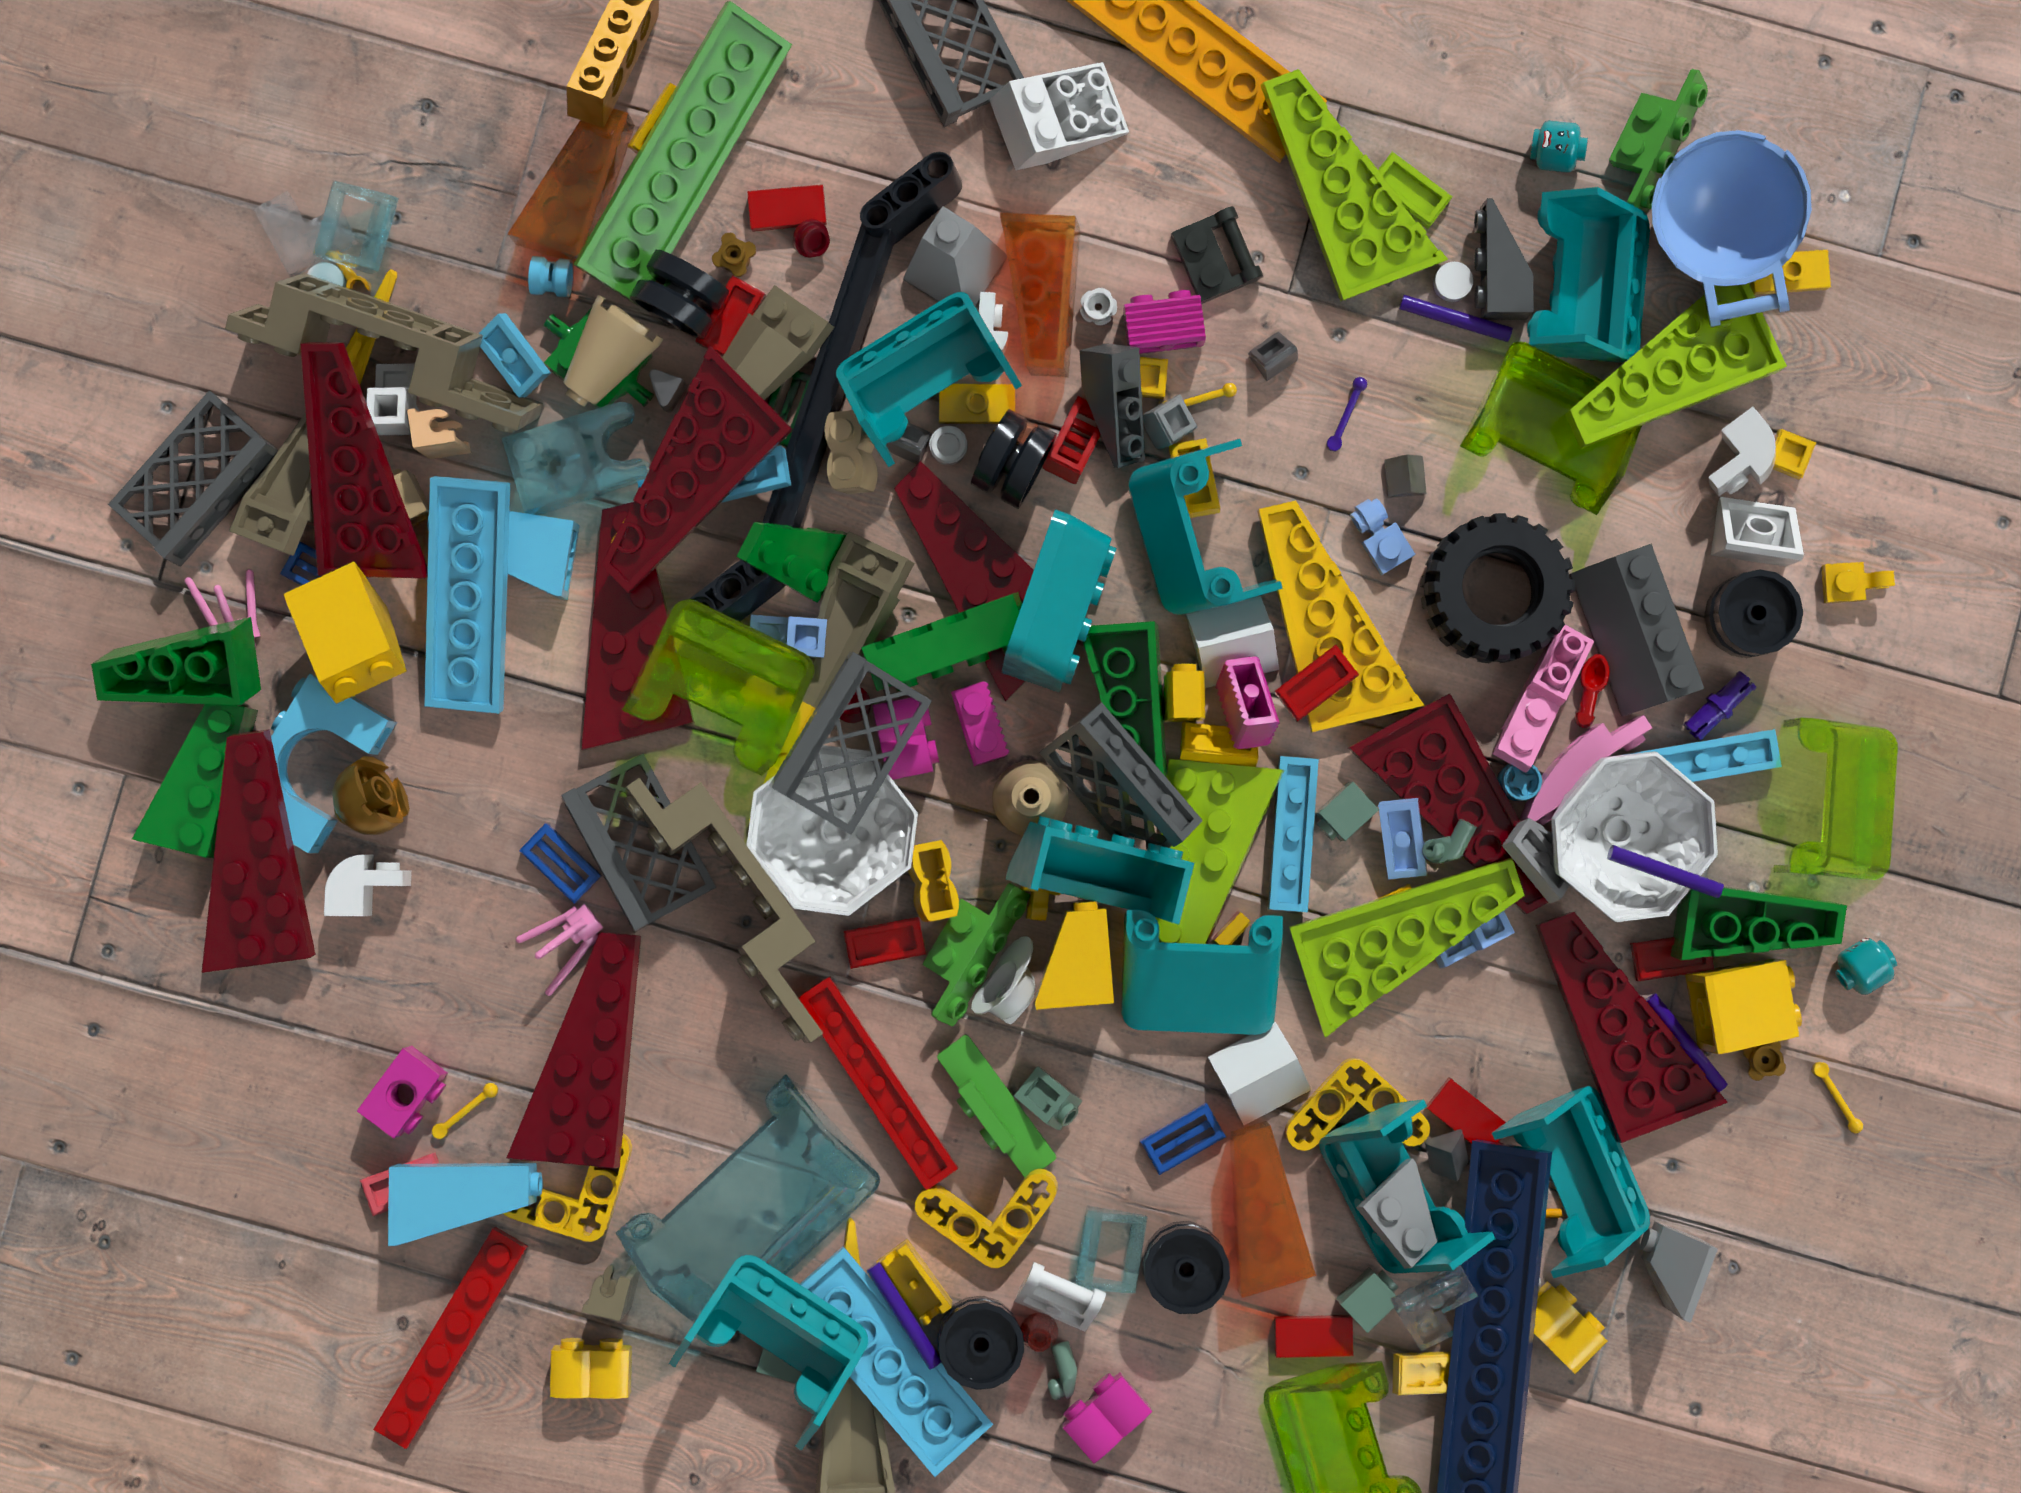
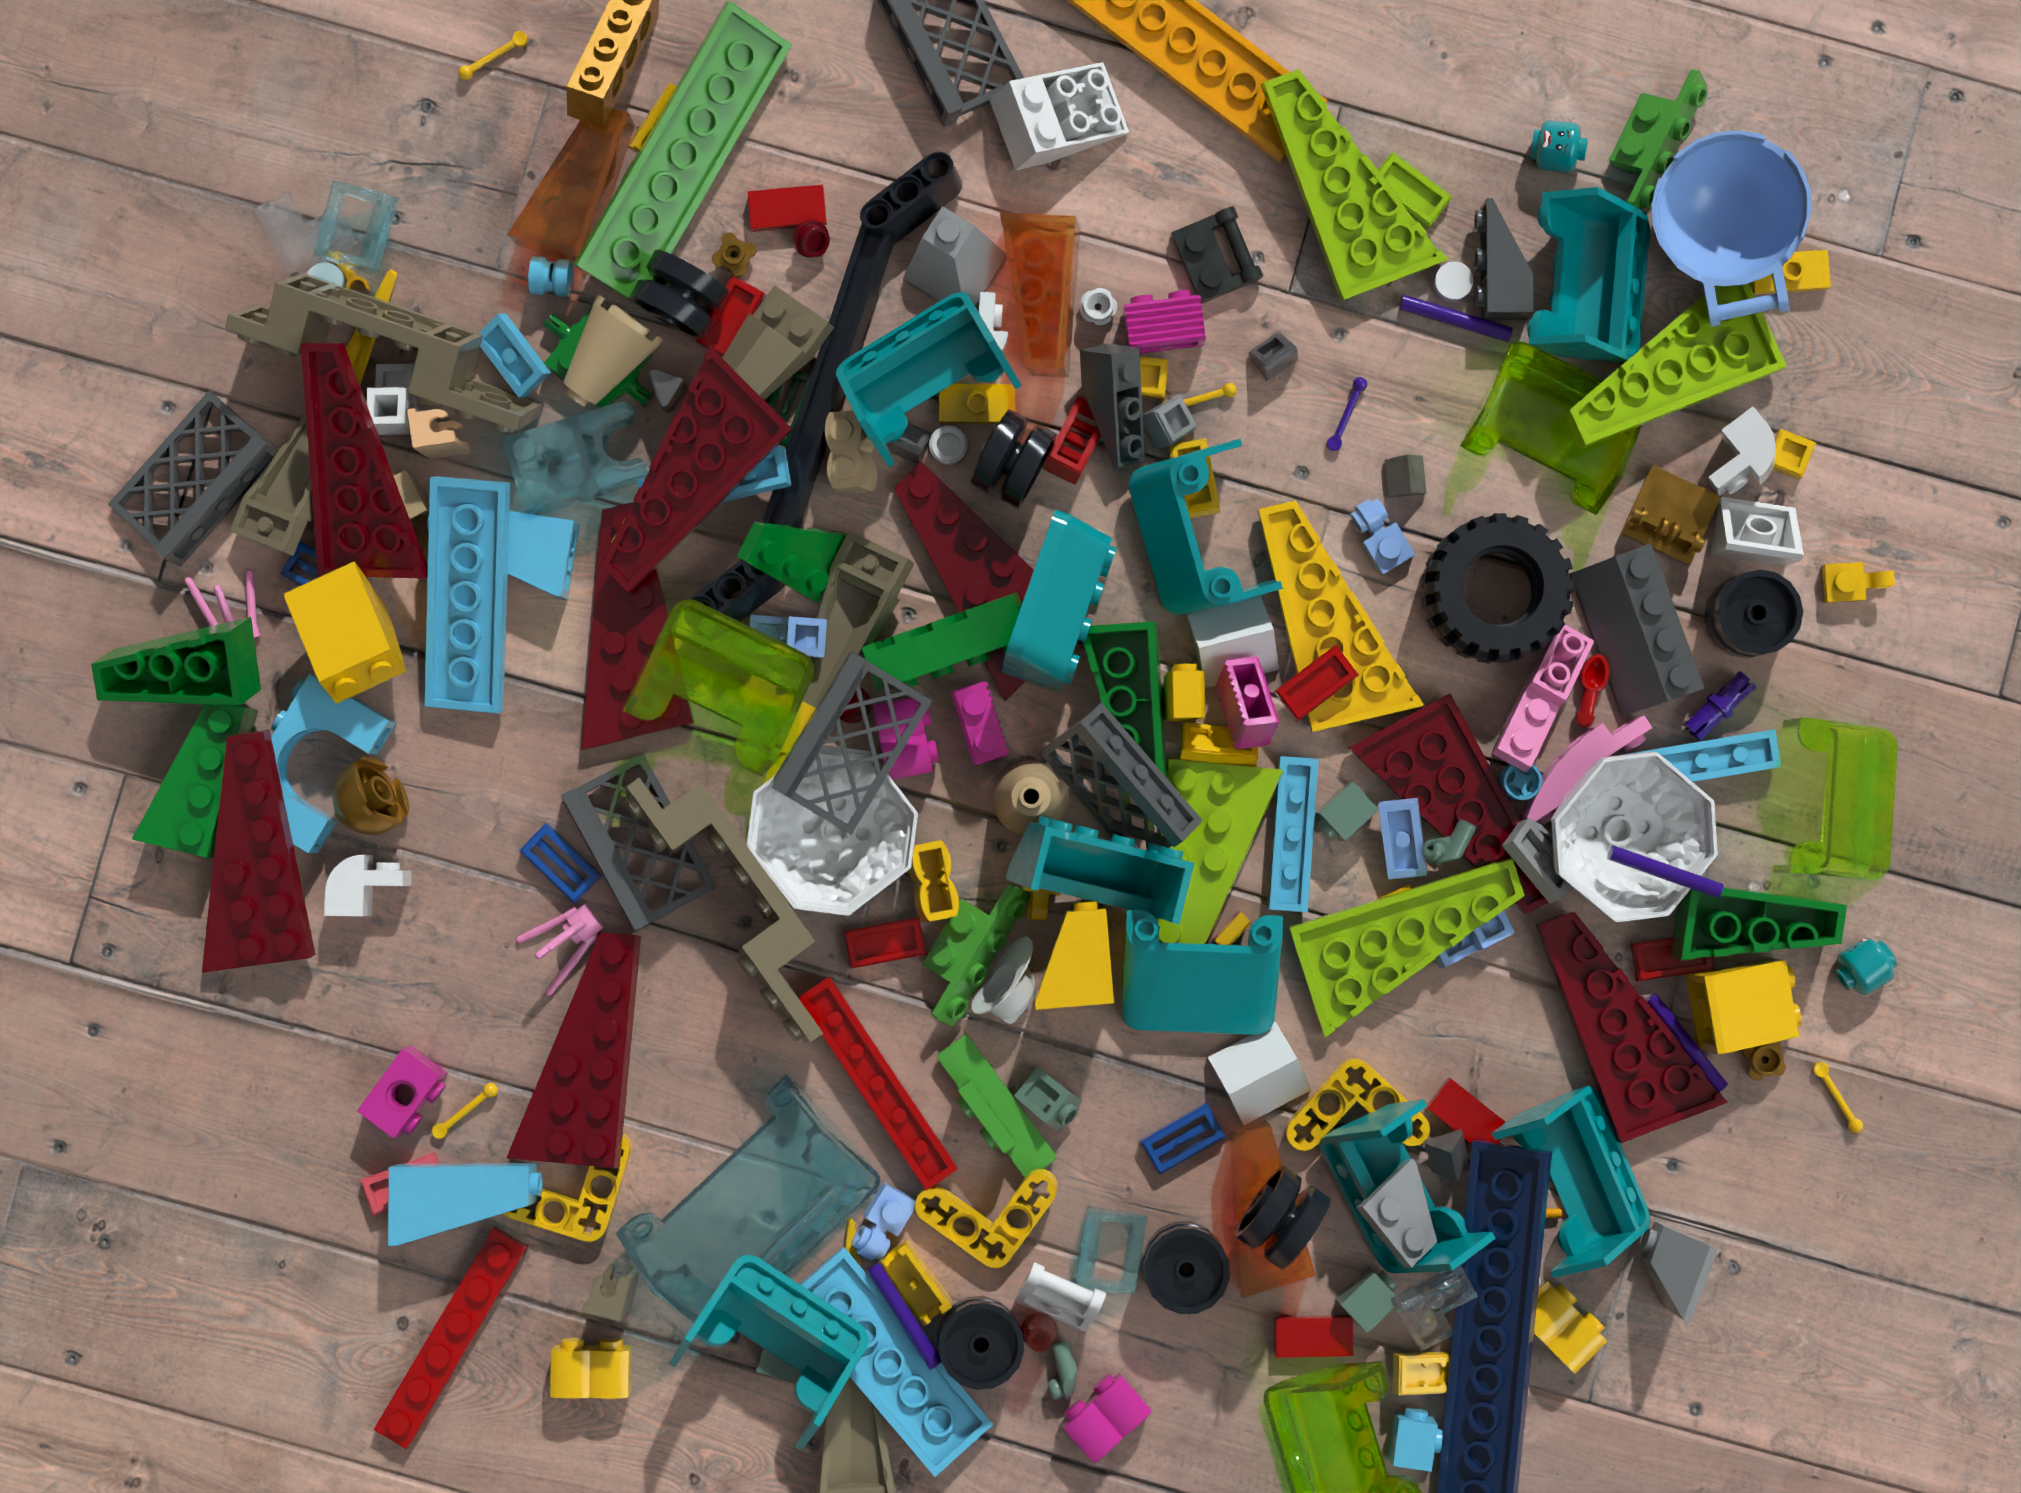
(518, 40): none -> yellow hinge
(887, 1211): none -> light blue plate
(1282, 1217): none -> black wheel
(1414, 1439): none -> medium azure brick
(1671, 515): none -> pearl gold hinge

